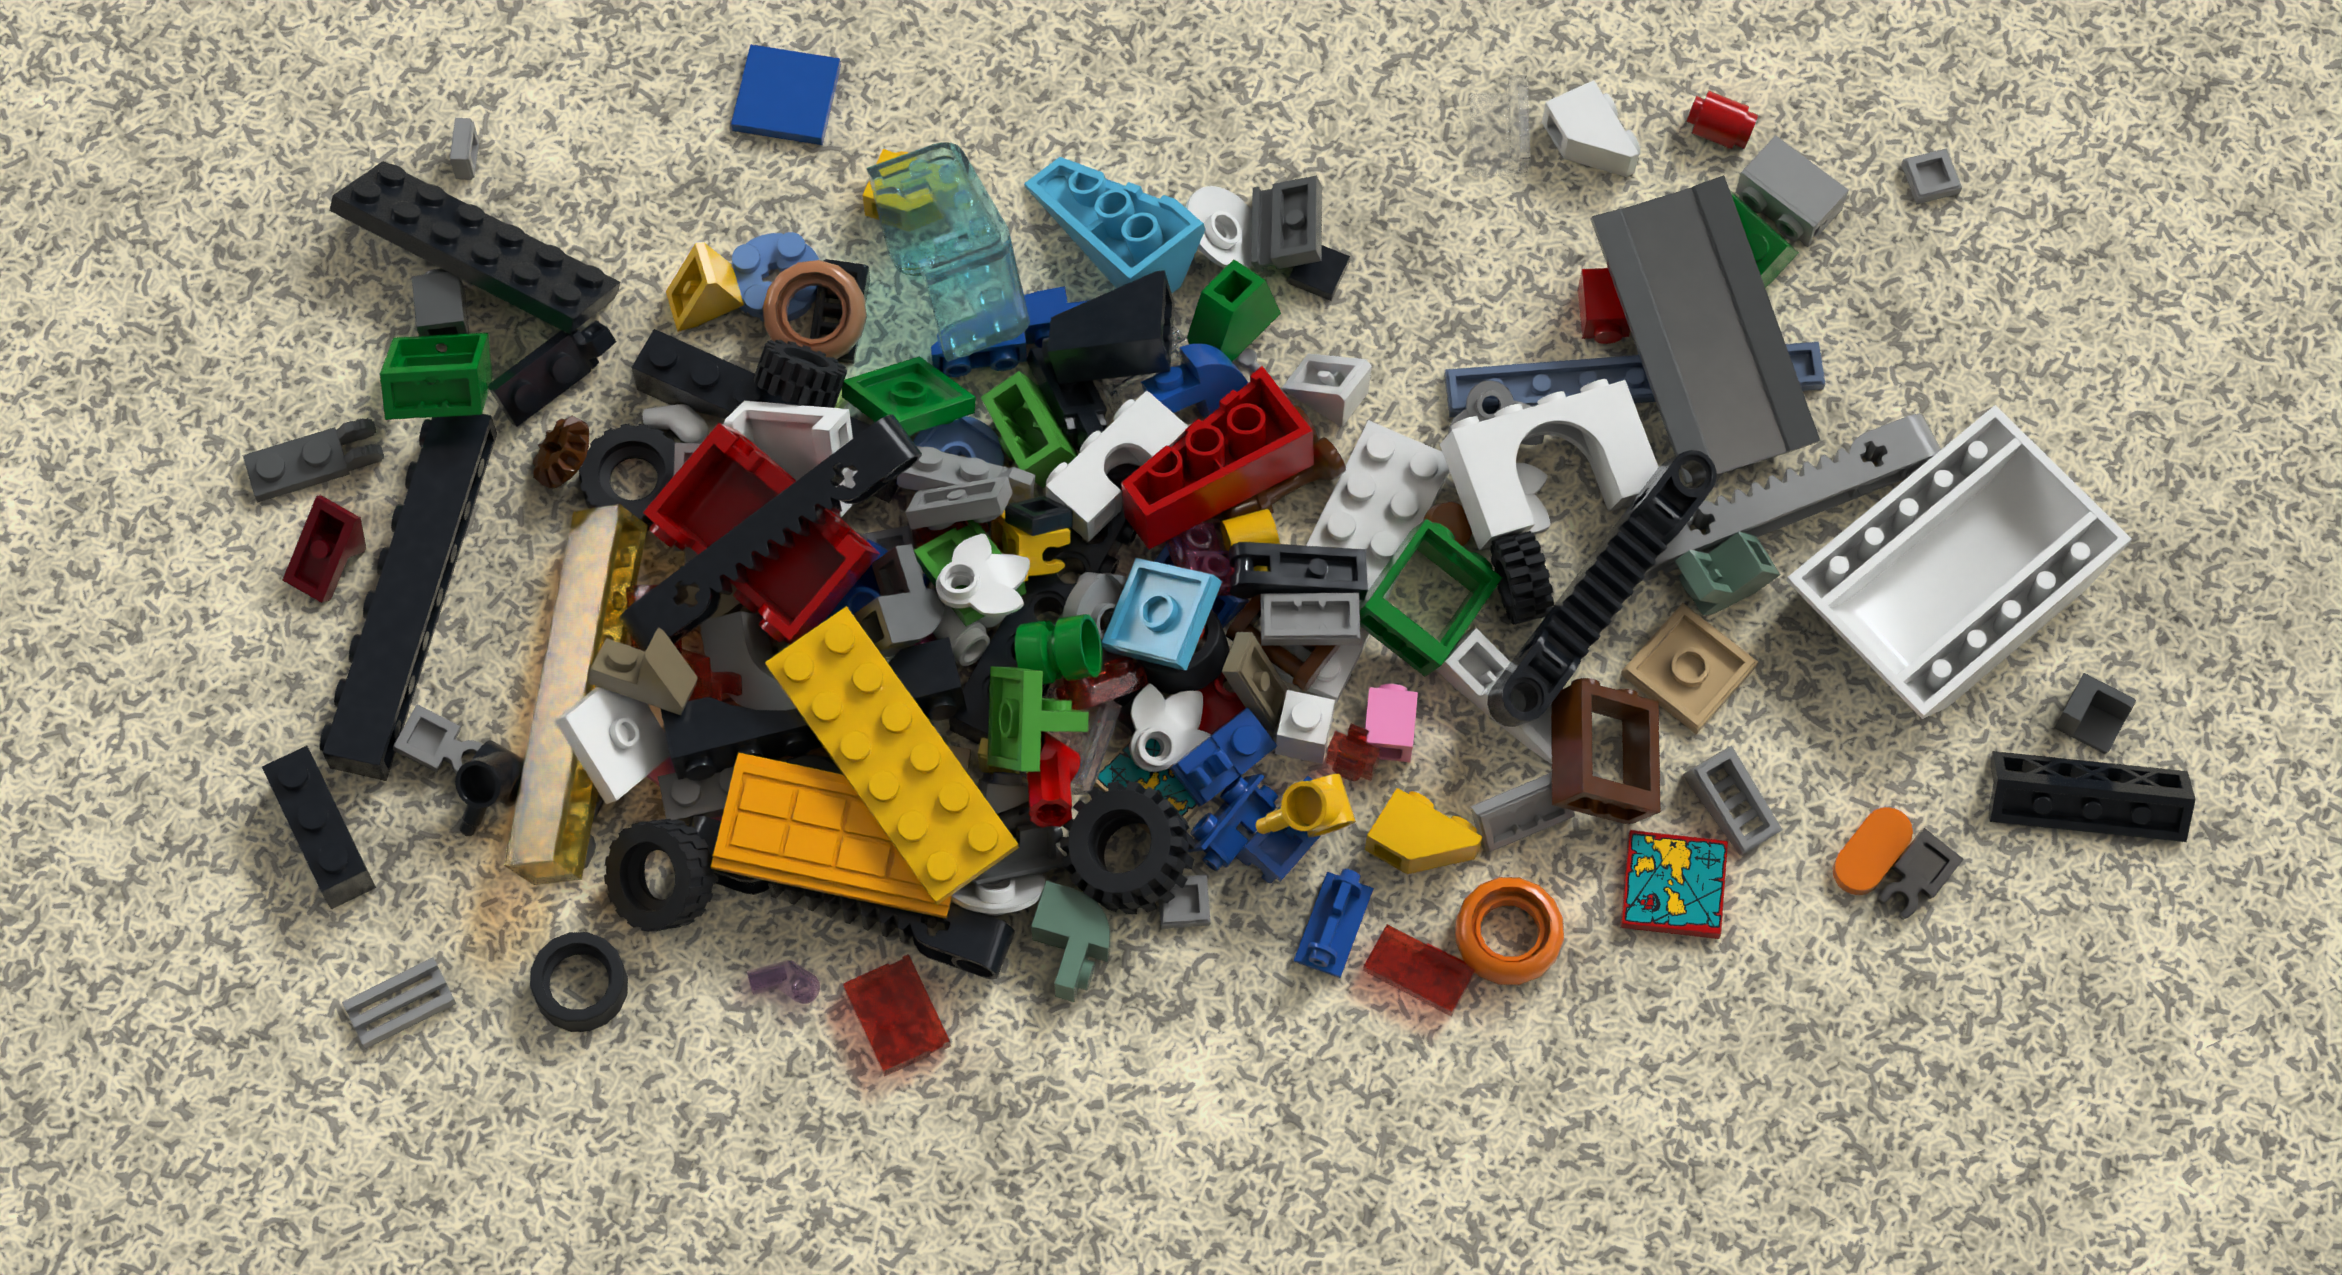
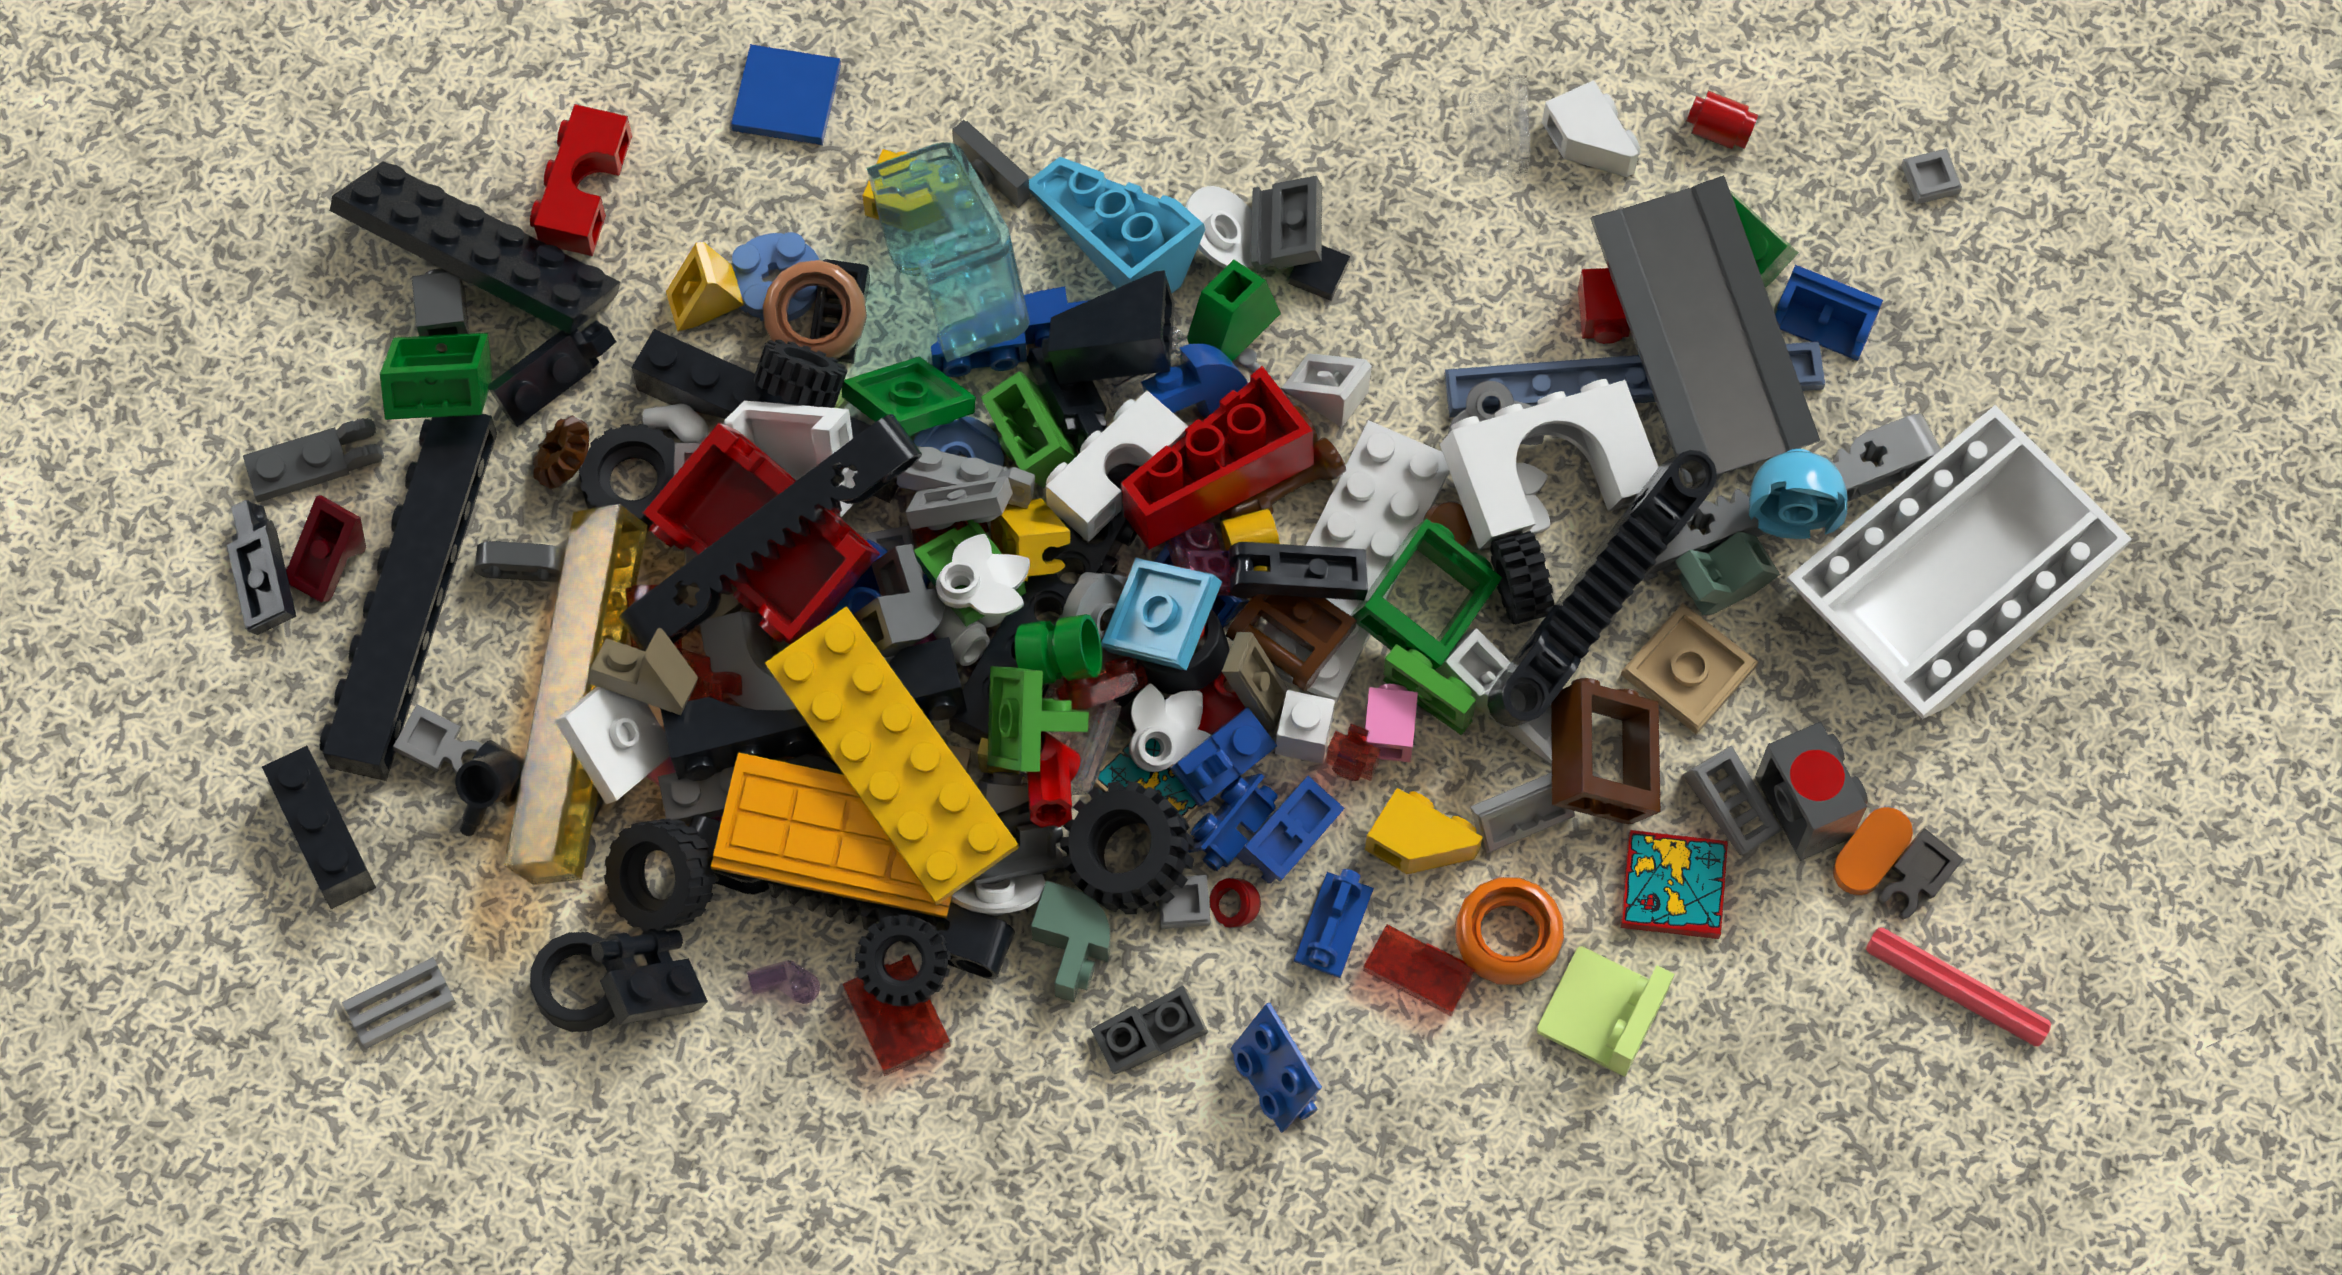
(259, 570): none -> hinge
(464, 149): light grey tile -> none
(519, 561): none -> dark grey beam
(588, 145): none -> red arch
(650, 990): none -> black plate
(873, 952): none -> black tyre
(991, 164): none -> dark grey plate
(1038, 515): black tile -> none
(1149, 1031): none -> dark grey slope
(1249, 899): none -> red piece
(1276, 1069): none -> blue hinge
(1310, 619): light grey plate -> none
(1312, 807): yellow piece -> none
(1443, 698): none -> bright green plate
(1604, 1009): none -> yellowish green bracket
(1791, 191): light grey hinge -> none
(1798, 495): none -> medium azure cylinder
(1811, 790): none -> dark grey brick
(1827, 312): none -> blue hinge
(1958, 986): none -> coral axle
(2090, 798): black fence -> none
(2095, 713): dark grey panel -> none

